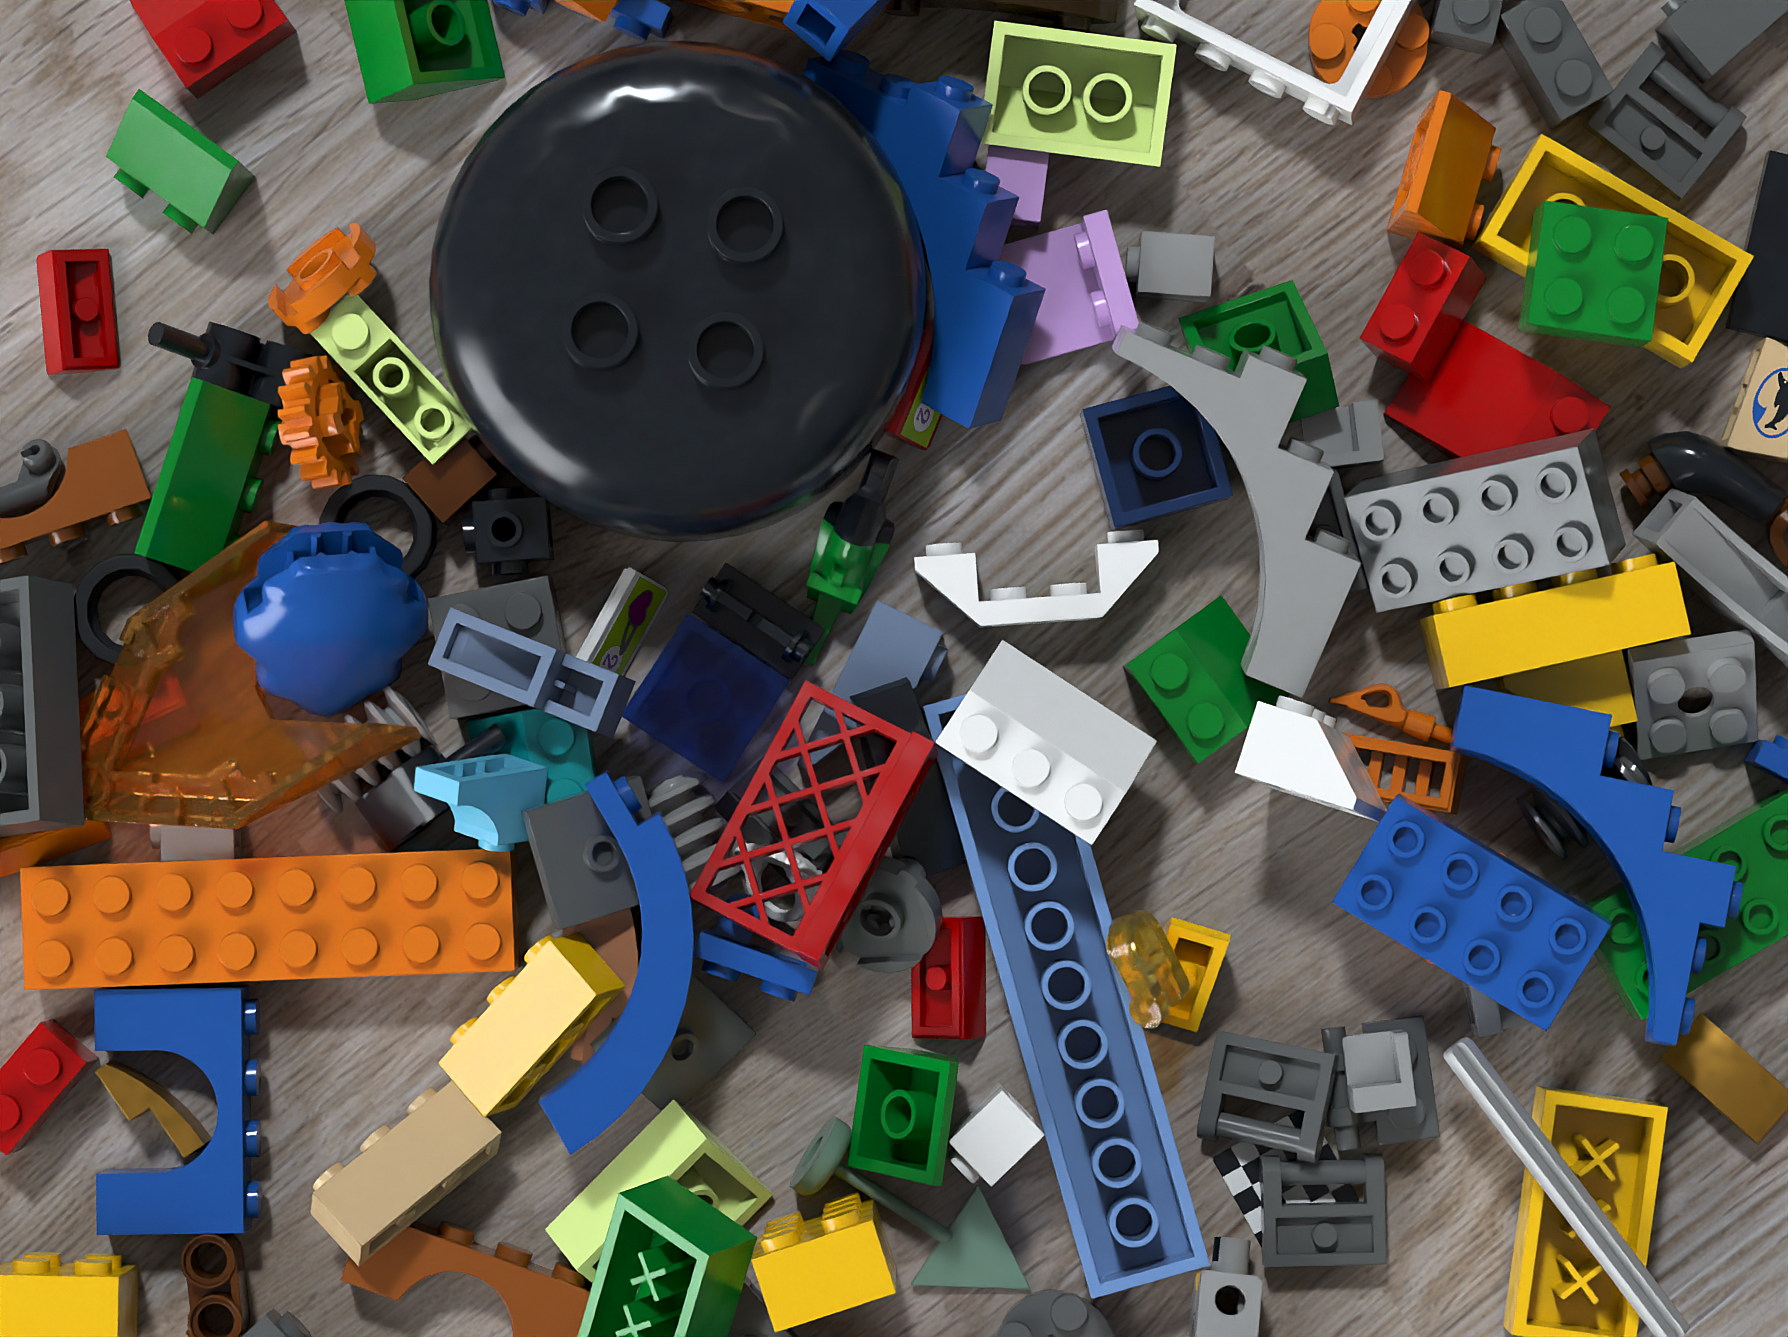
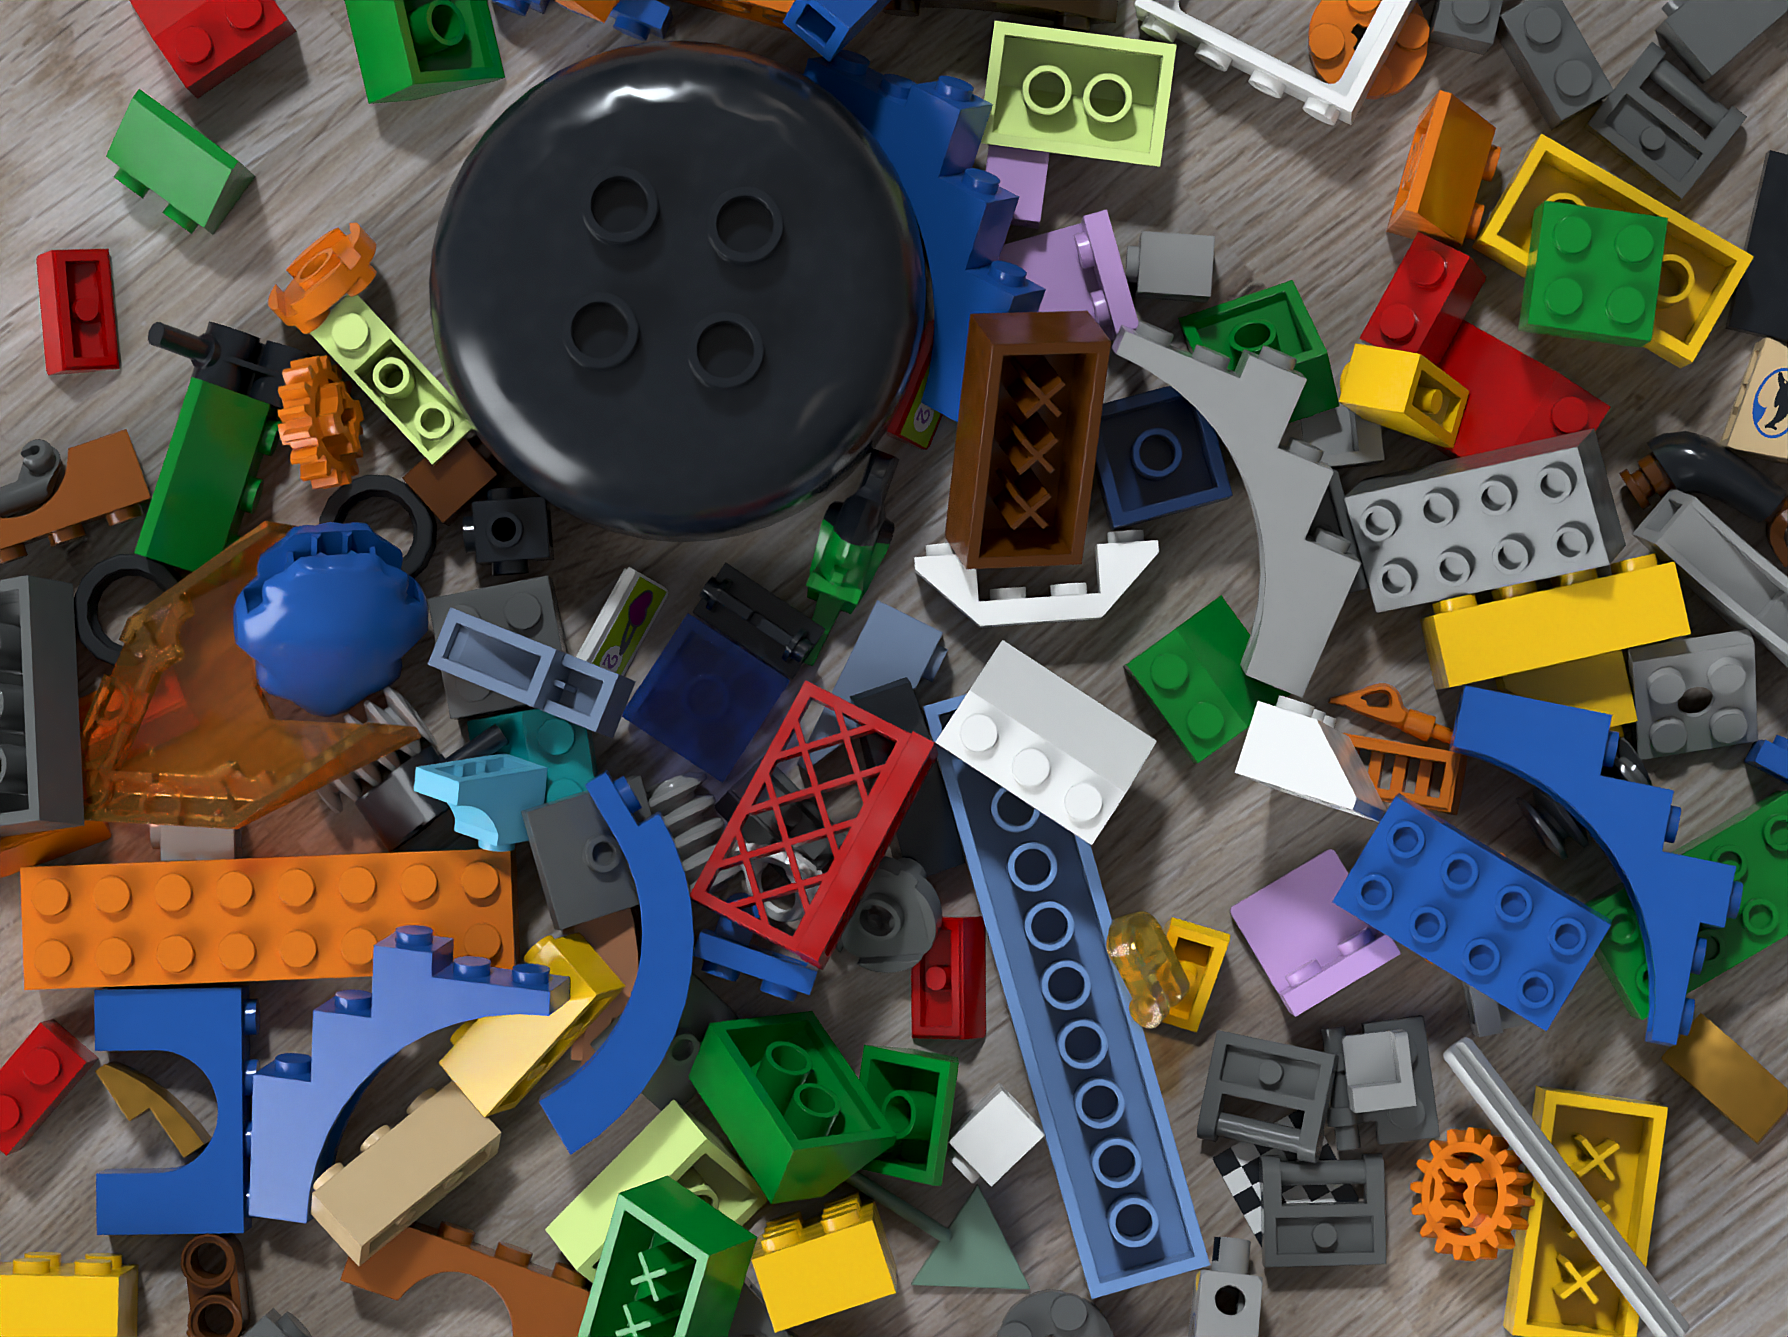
(308, 1100): none -> arch
(789, 1103): none -> green slope
(1026, 439): none -> reddish brown brick
(1307, 940): none -> lavender bracket
(1403, 393): none -> yellow slope
(1472, 1194): none -> orange gear

